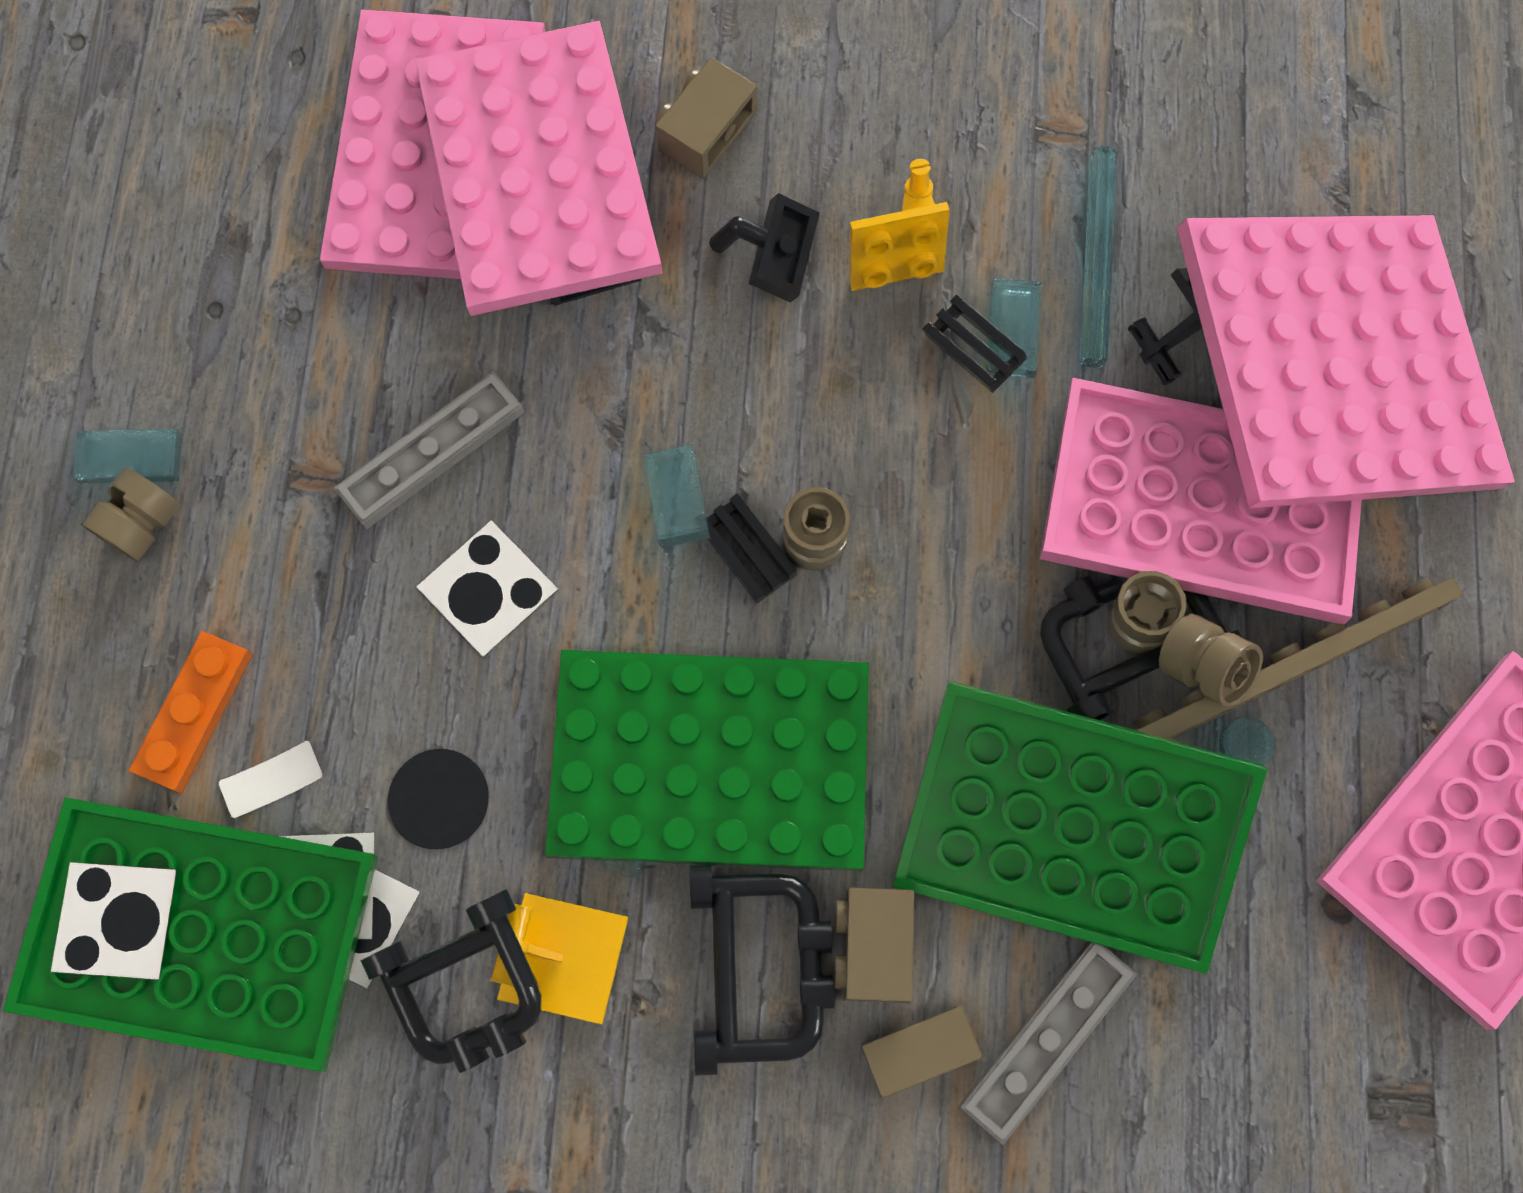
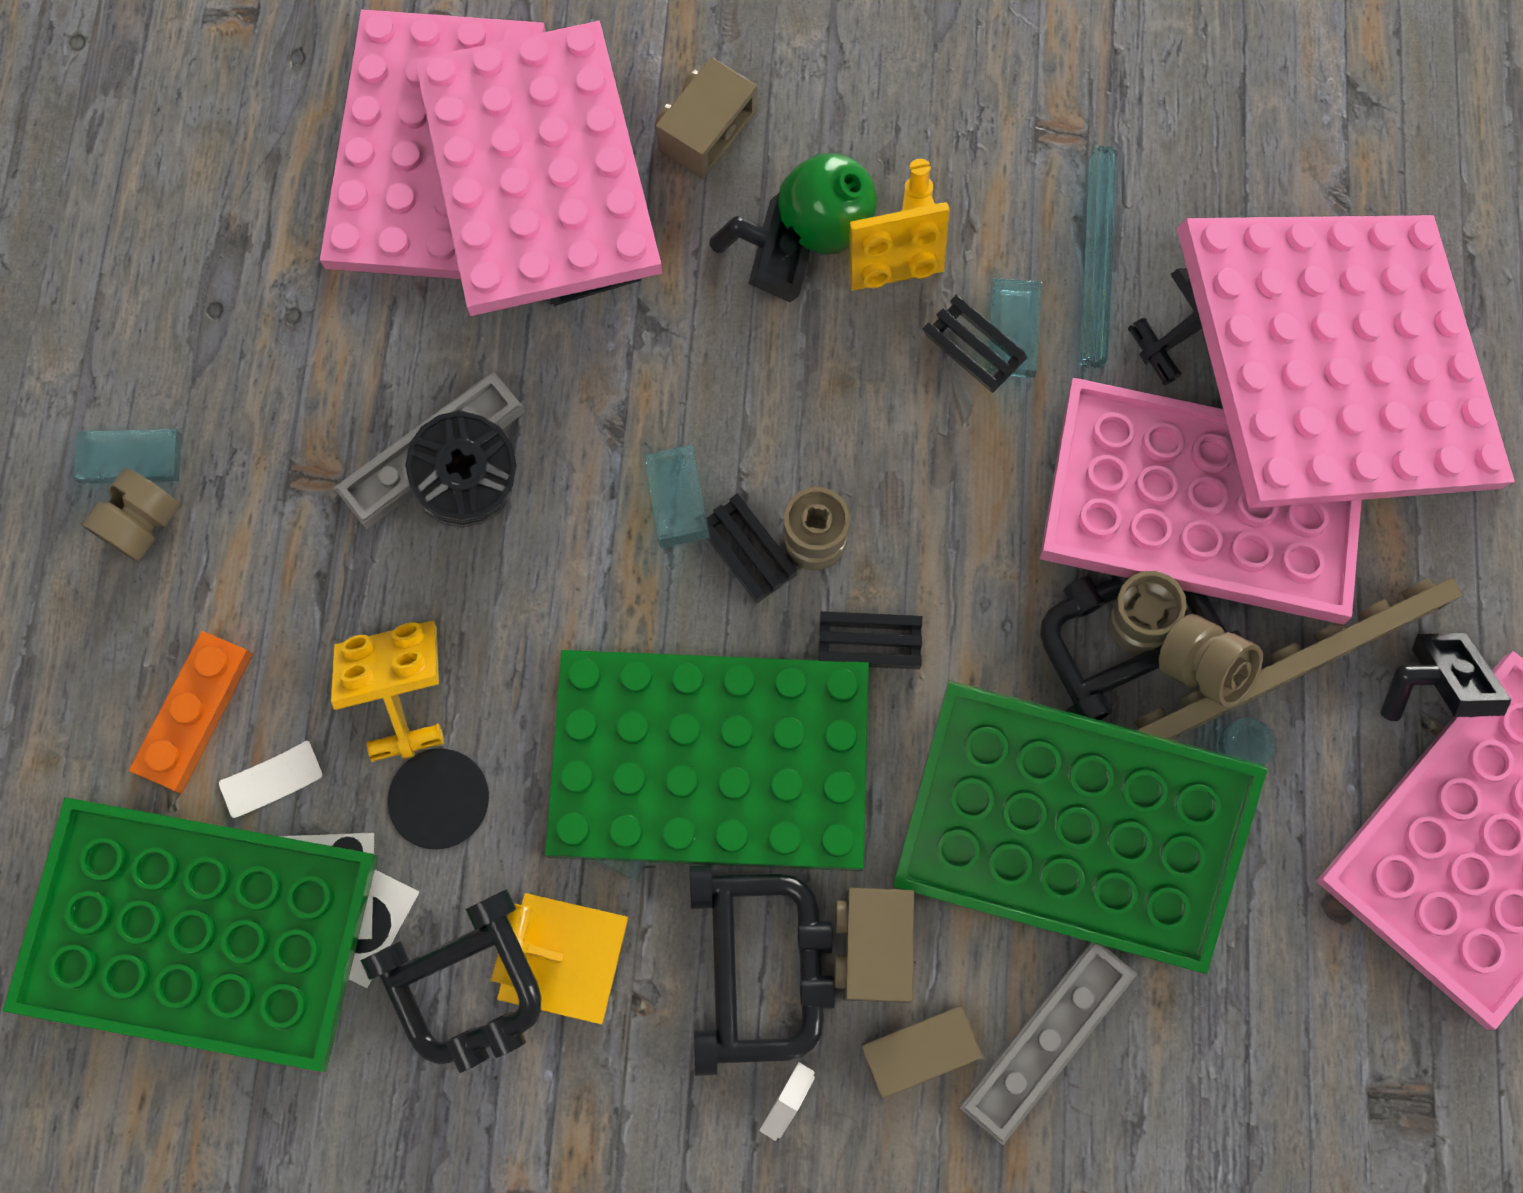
(113, 921): white sticker -> none
(382, 668): none -> yellow plate
(448, 496): none -> black wheel
(487, 588): white sticker -> none
(788, 1102): none -> white tile
(824, 198): none -> green cylinder
(873, 621): none -> black tile
(1456, 671): none -> black plate

